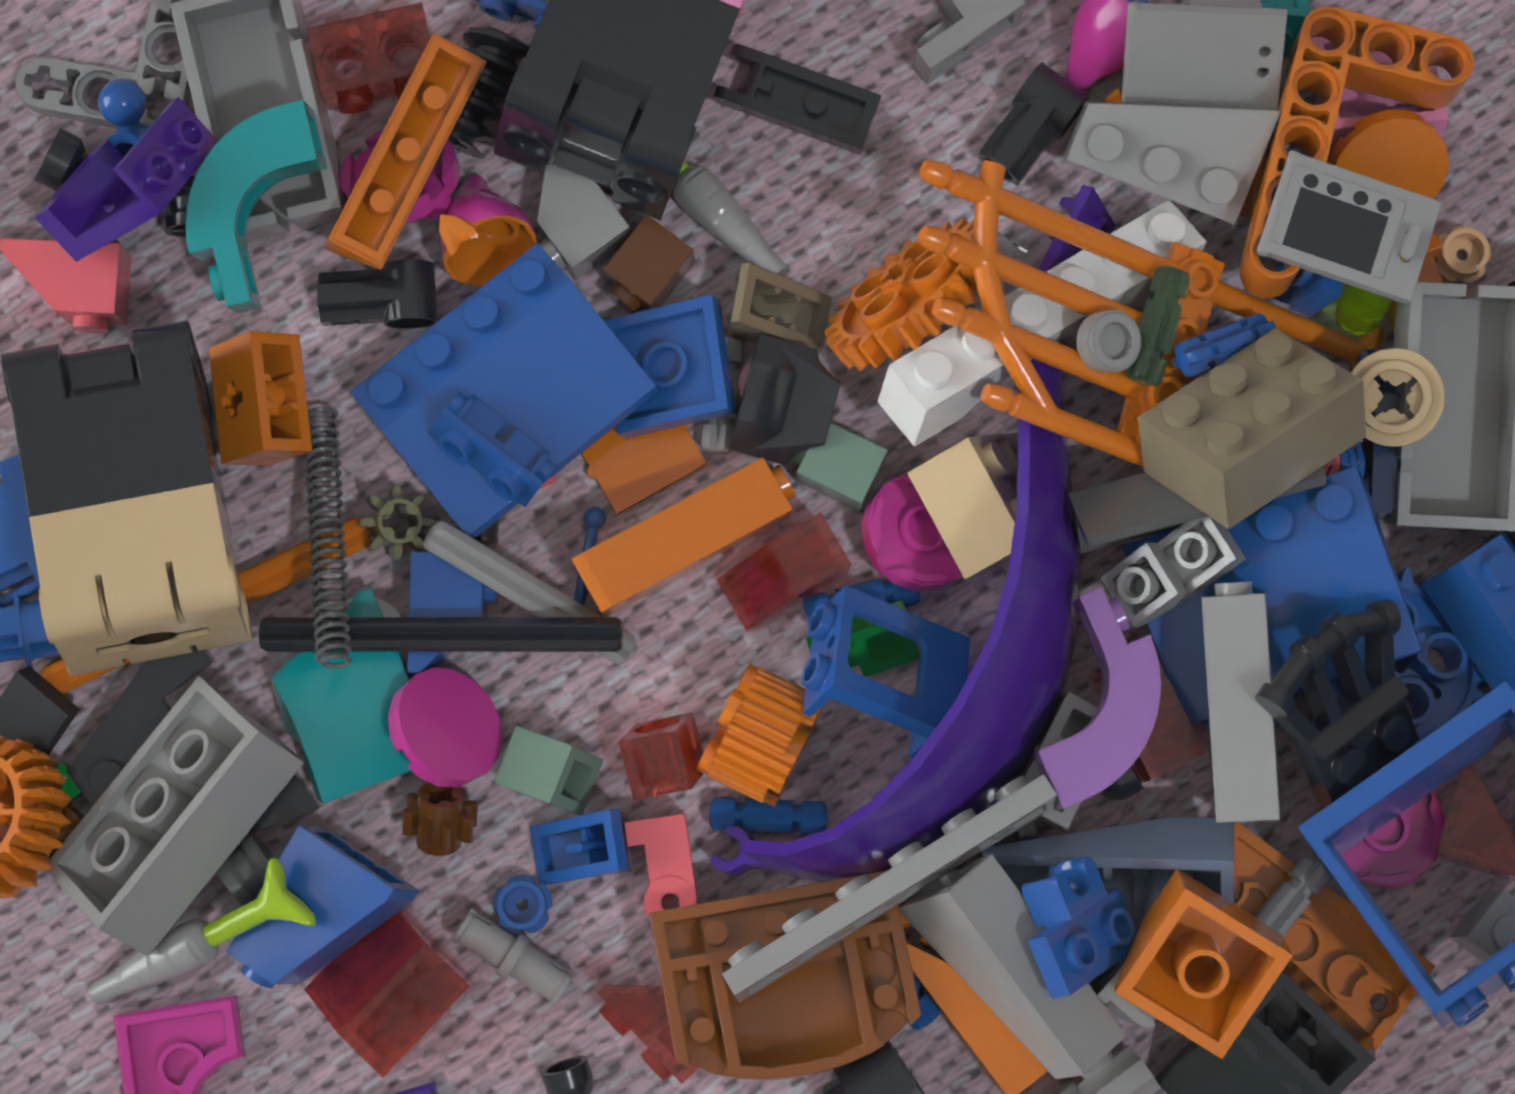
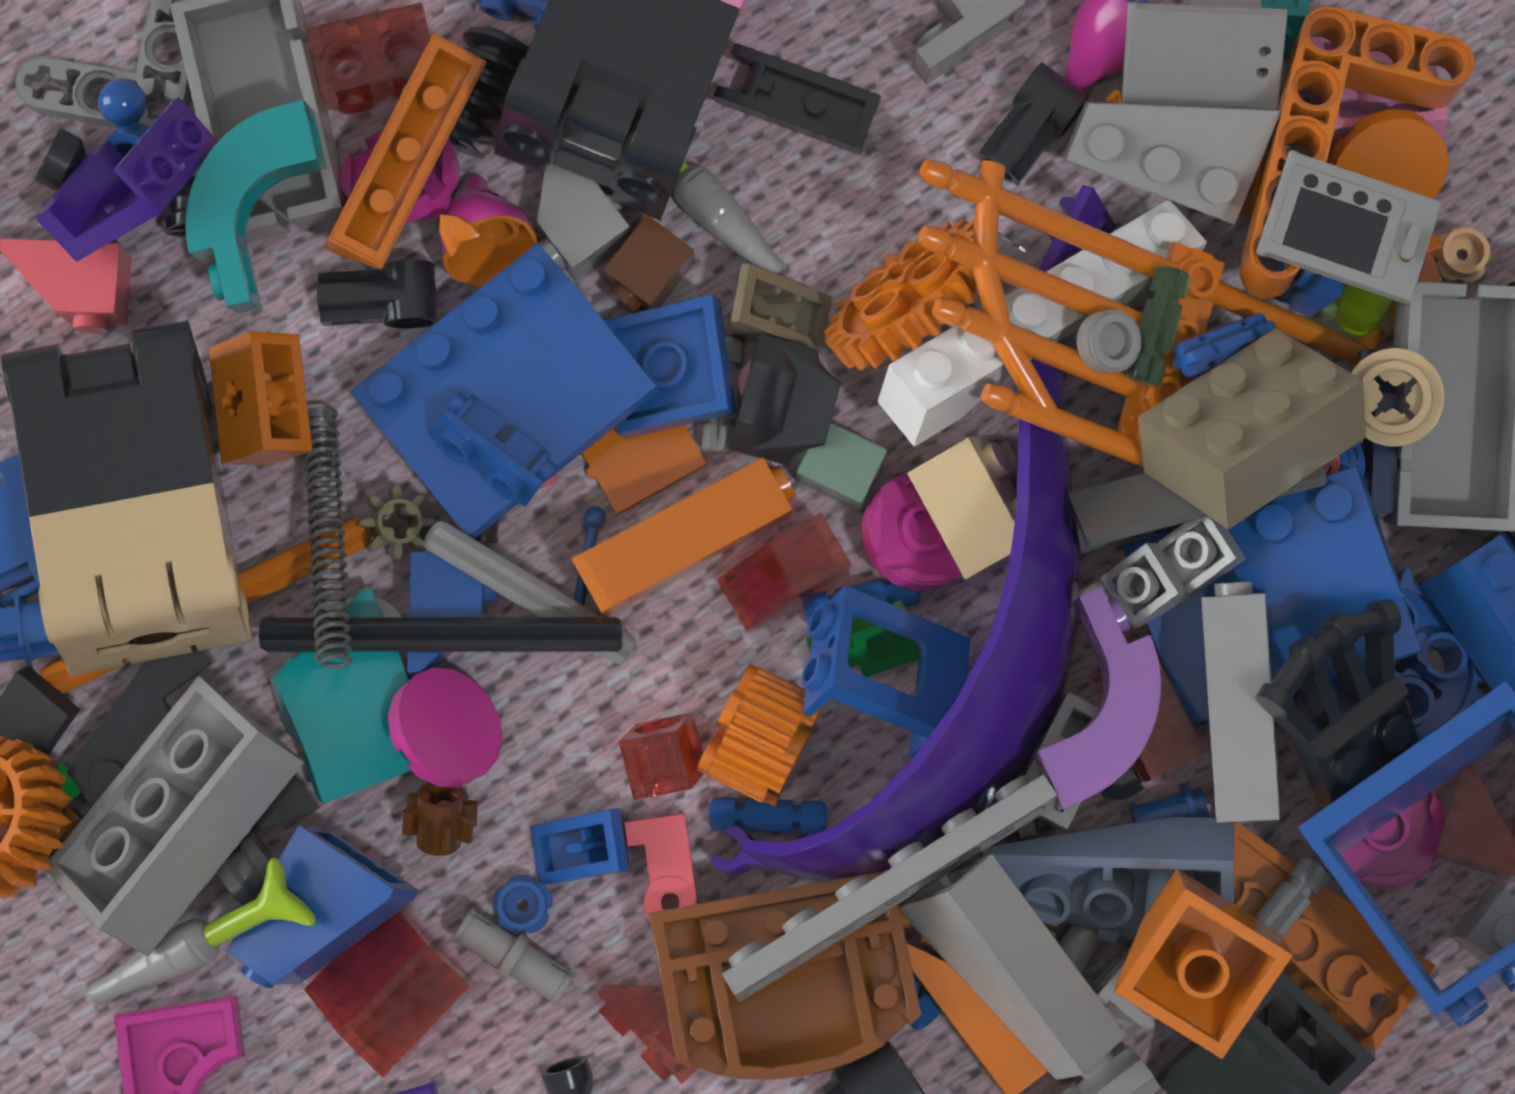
(548, 770): sand green brick -> none
(1084, 925): blue plate -> none
(1184, 804): none -> blue pin

